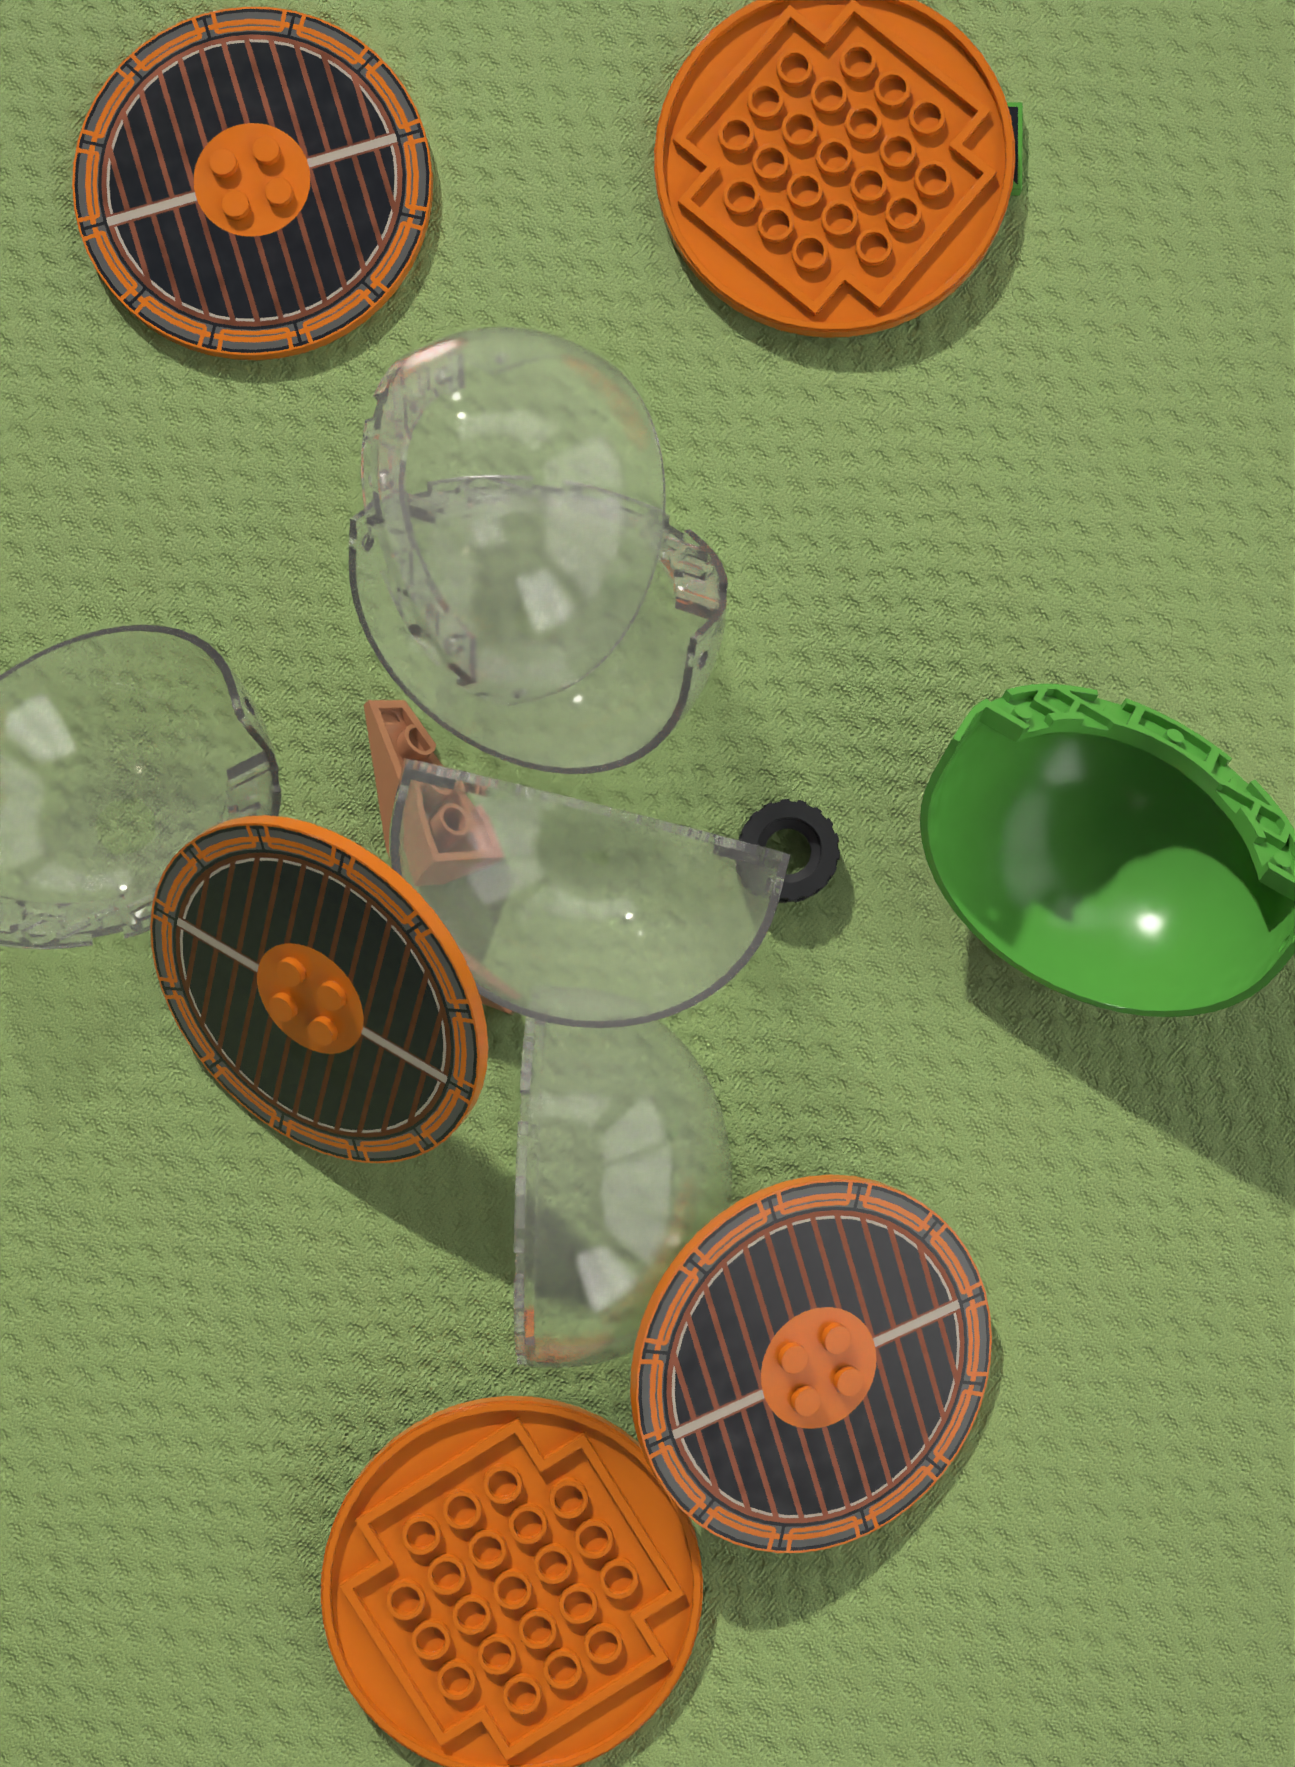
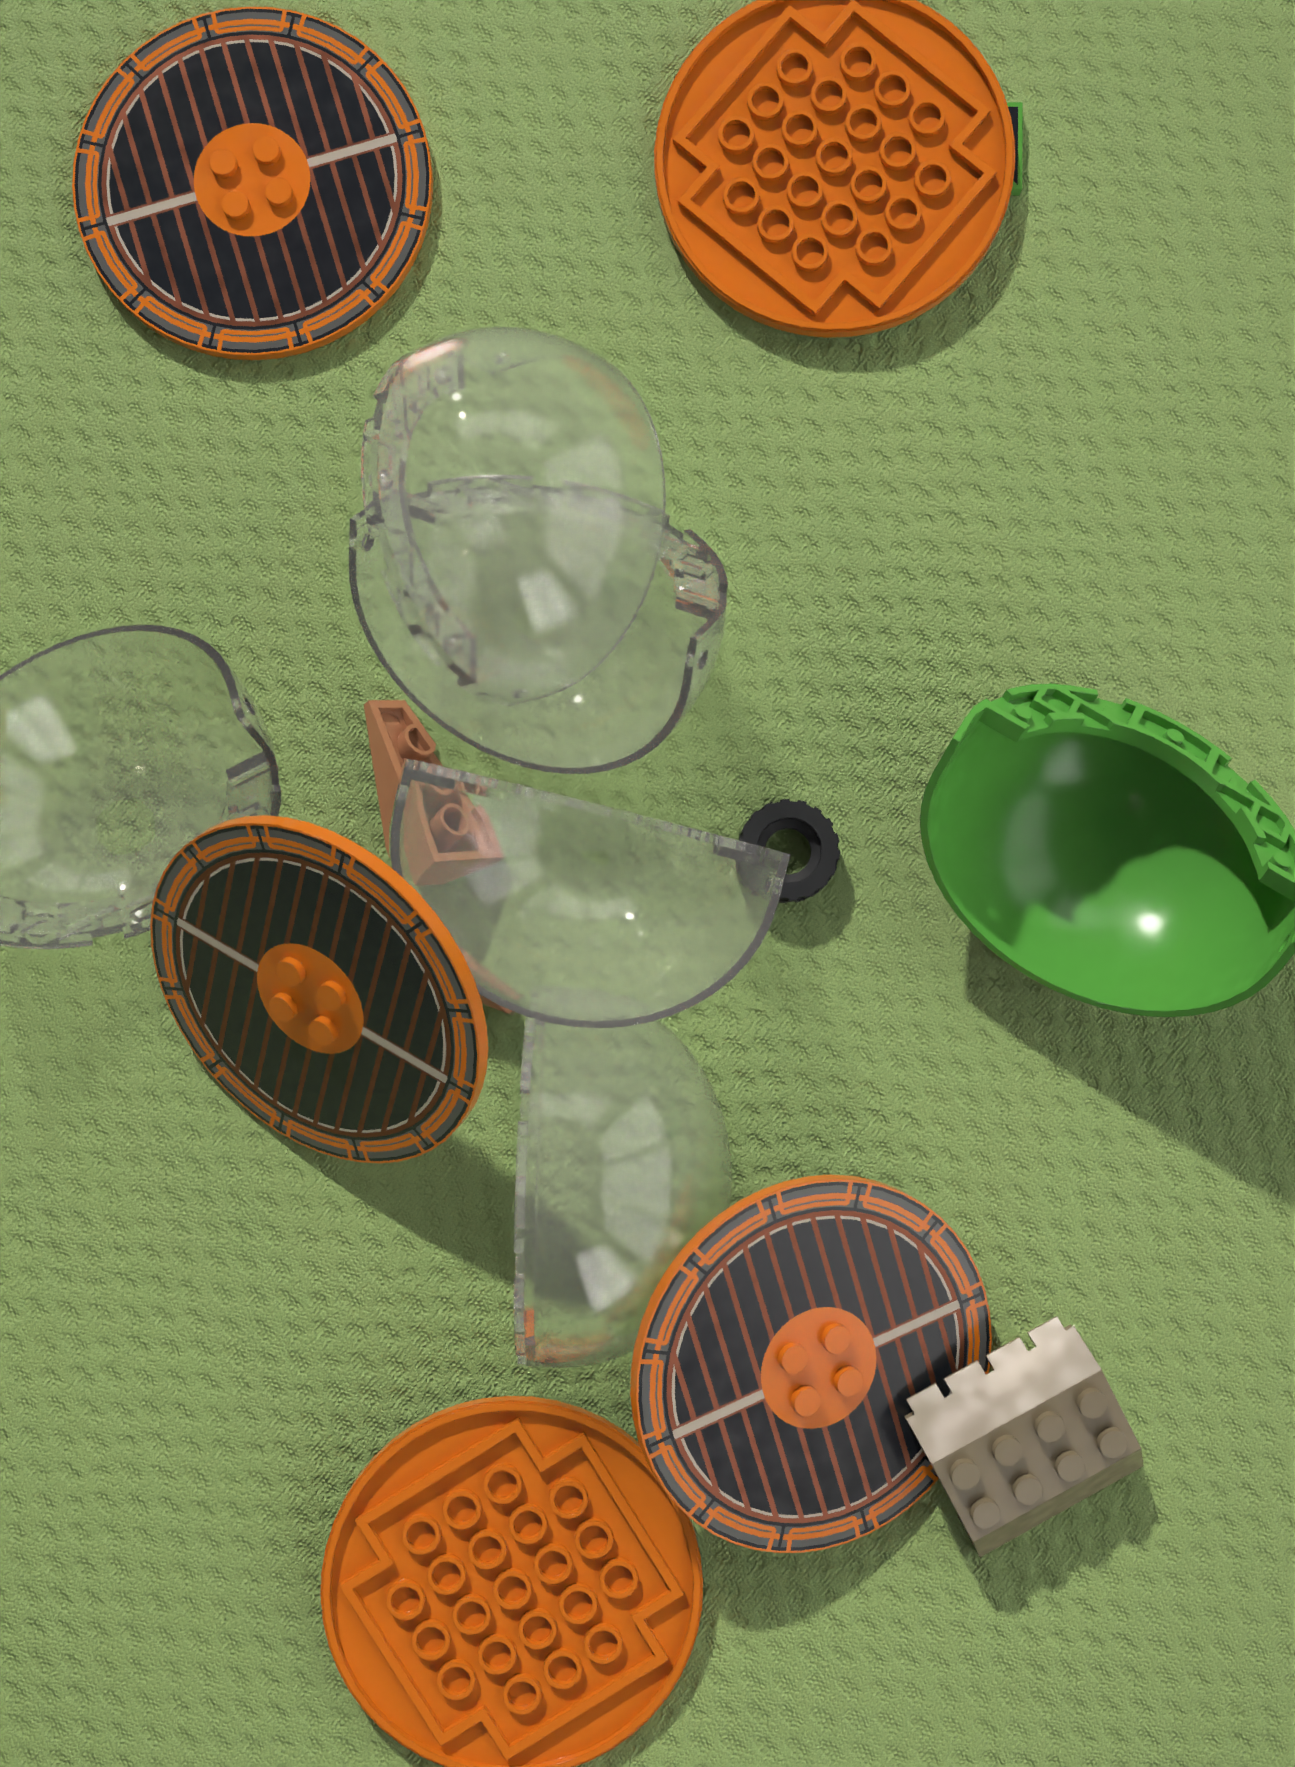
(1025, 1435): none -> dark tan slope

